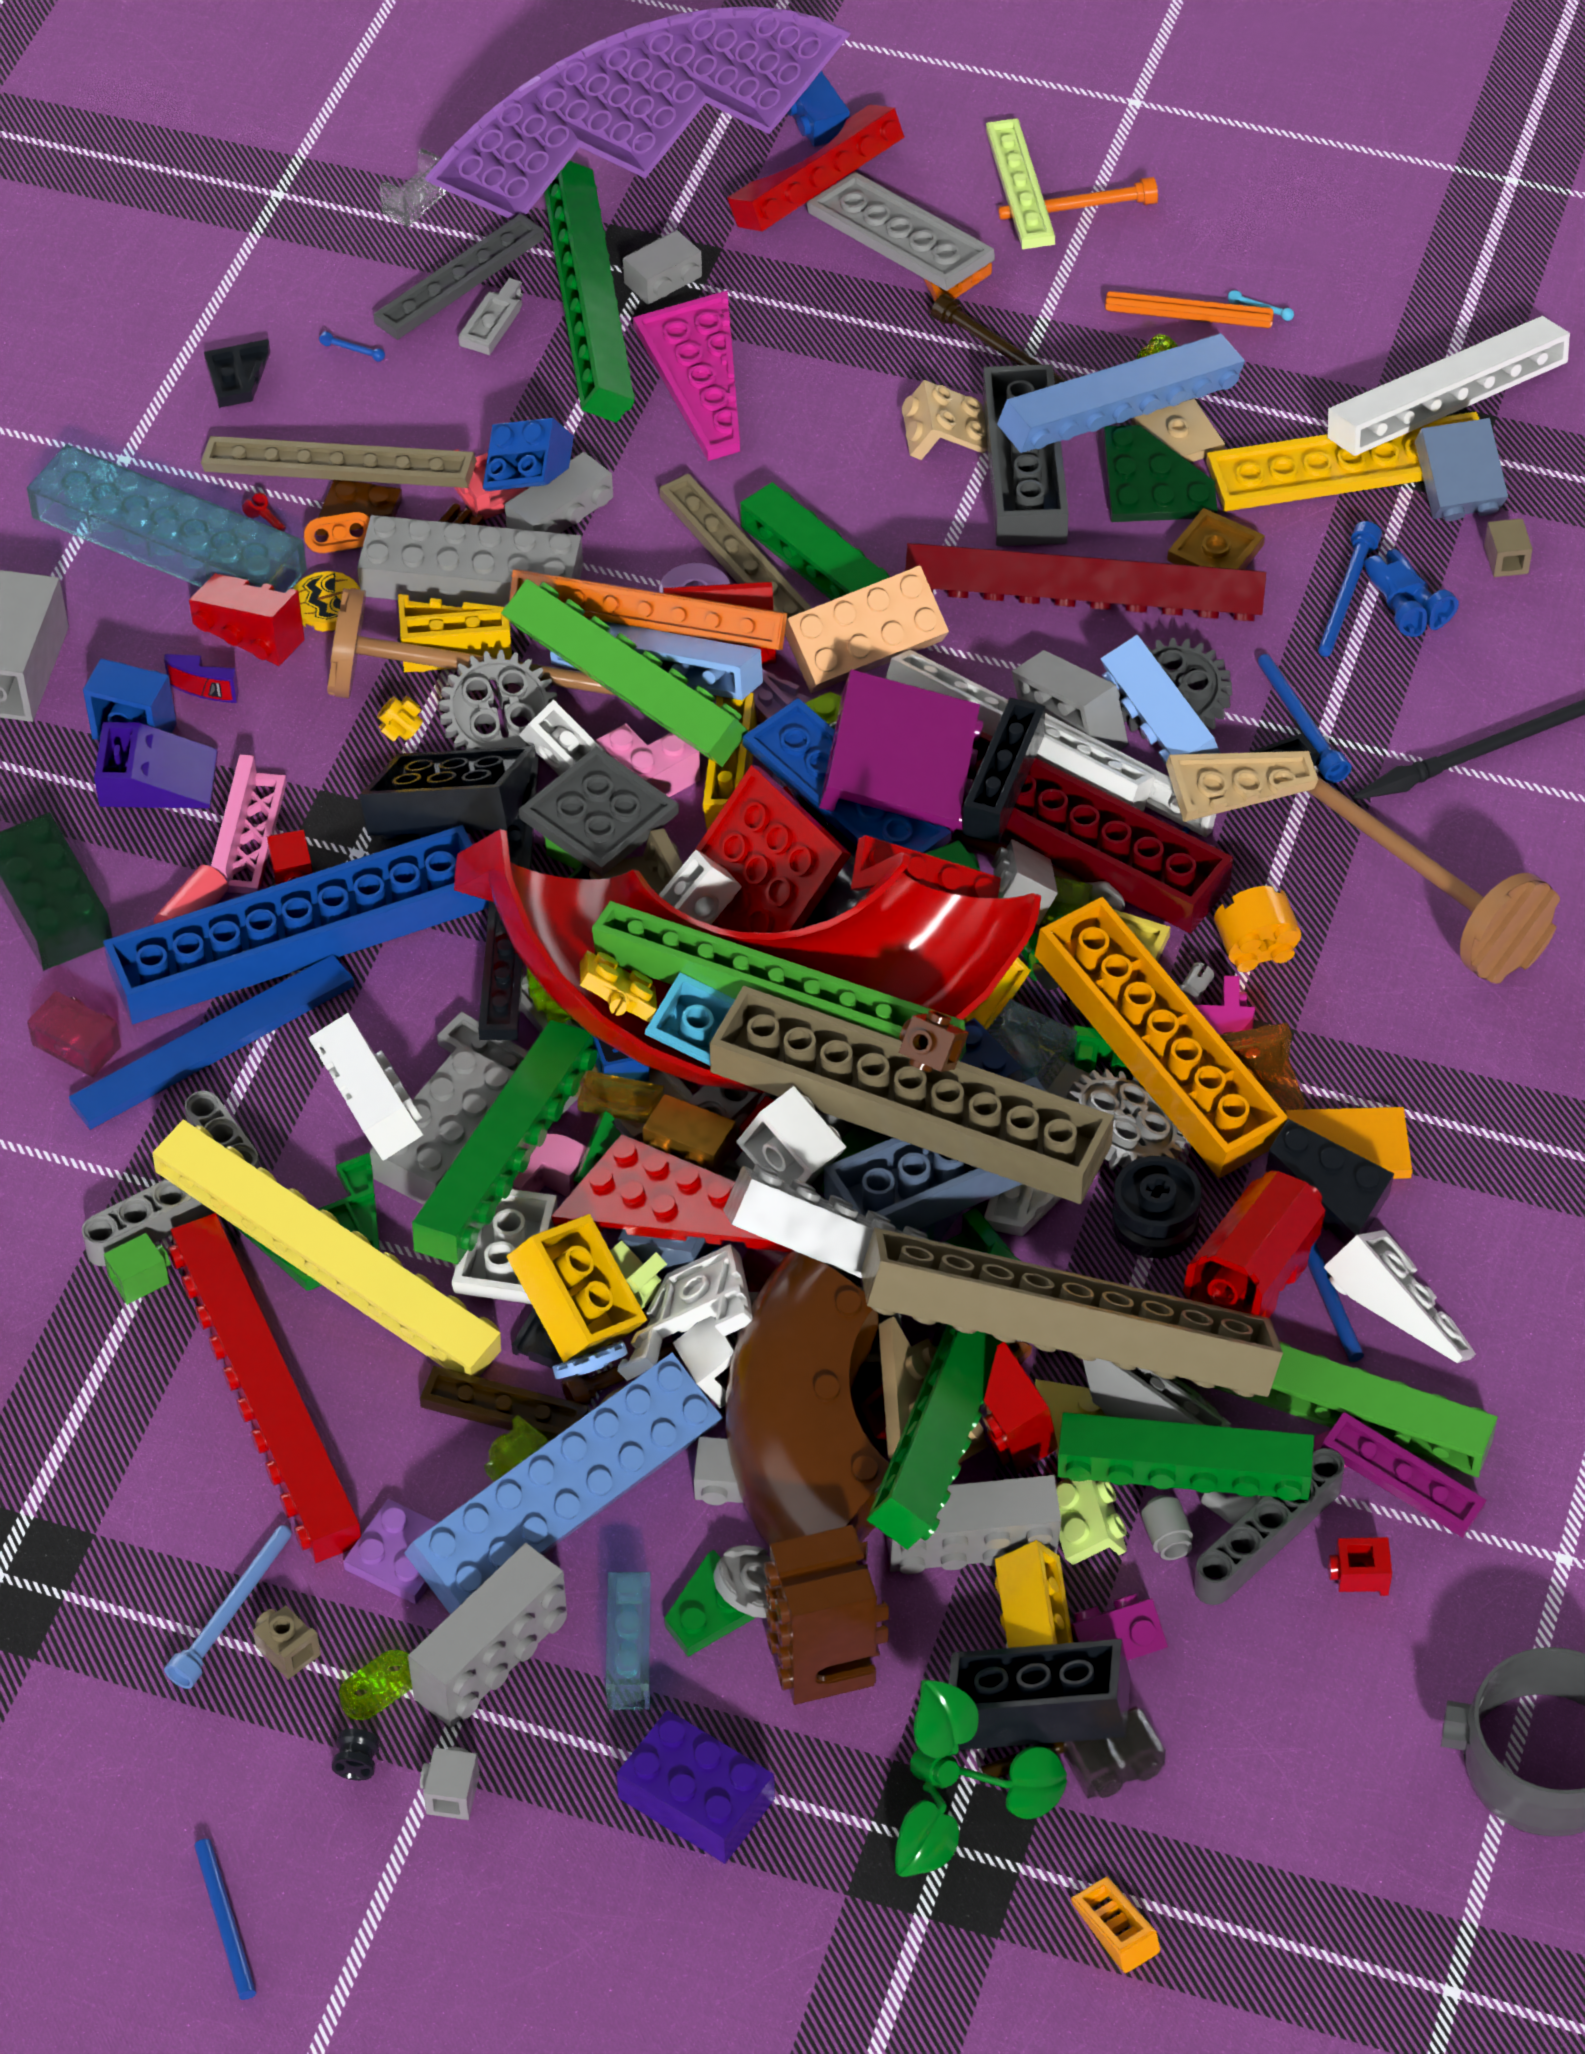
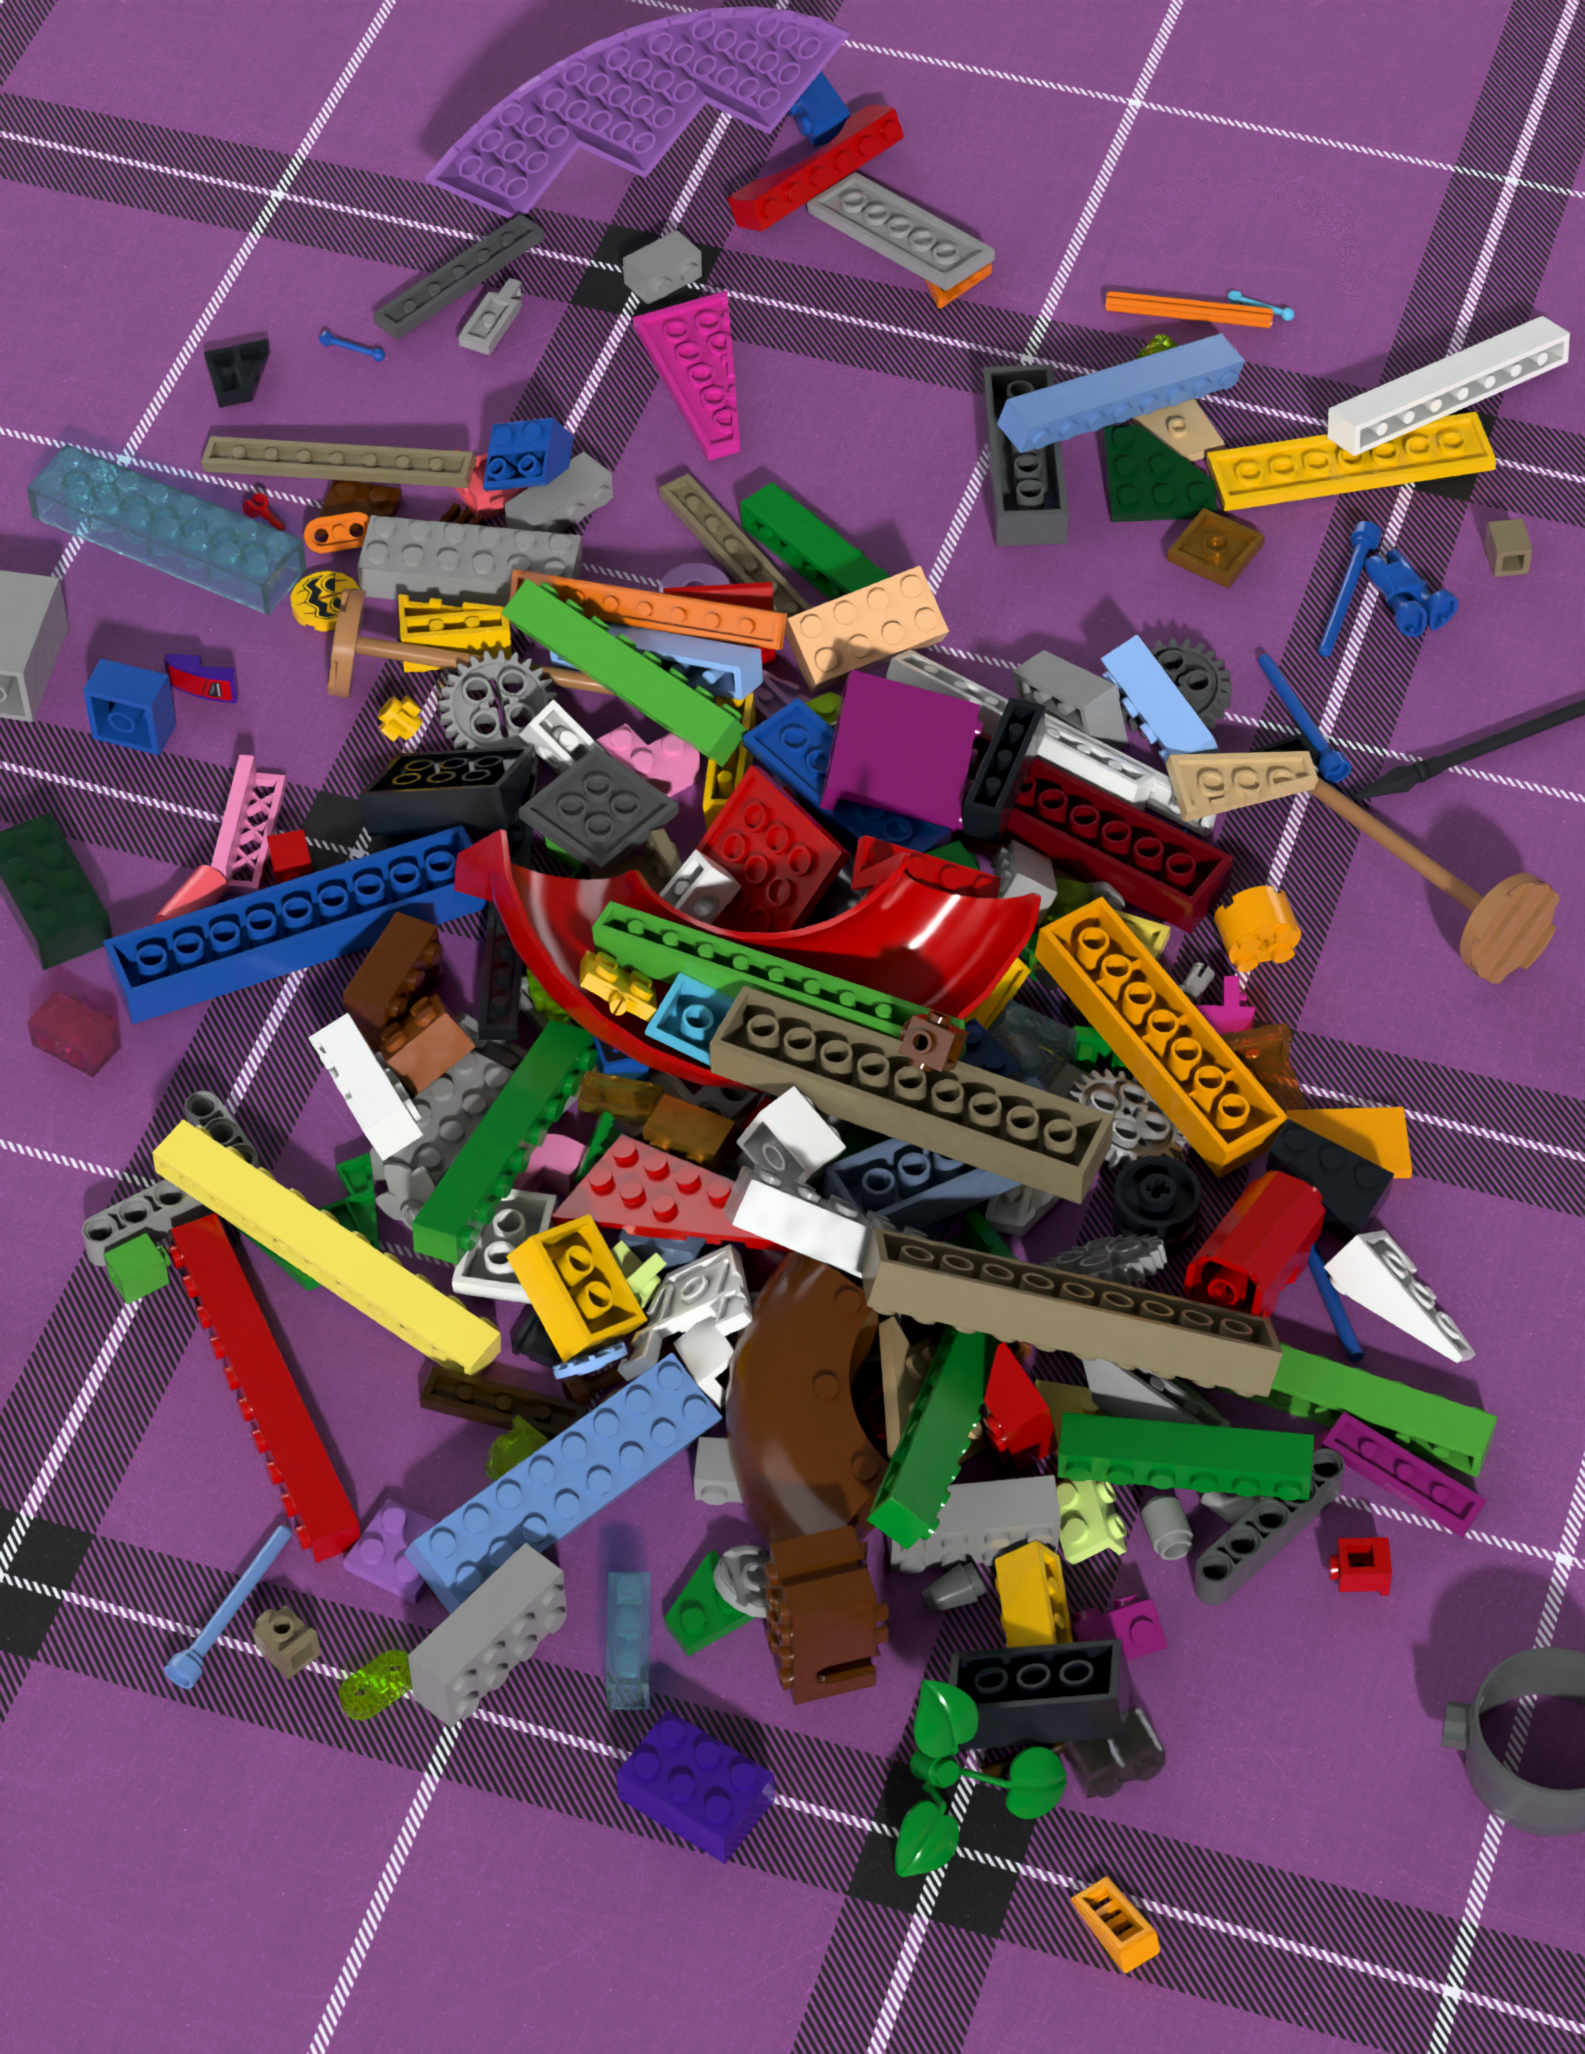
(152, 768): dark purple slope -> none
(211, 1042): blue tile -> none
(225, 1919): blue bar -> none
(249, 616): red wedge -> none
(355, 1754): black wheel -> none
(394, 976): none -> reddish brown brick
(406, 1191): none -> light grey plate
(414, 196): clear panel -> none
(425, 1043): none -> dark orange brick
(450, 1782): light grey brick -> none
(588, 294): green brick -> none
(942, 413): tan bracket -> none
(947, 310): dark brown piece -> none
(953, 1589): none -> dark grey cone
(1020, 184): yellowish green tile -> none
(1090, 579): dark red brick -> none
(1113, 1258): none -> light grey gear
(1142, 191): orange piece -> none
(1461, 469): sand blue brick -> none

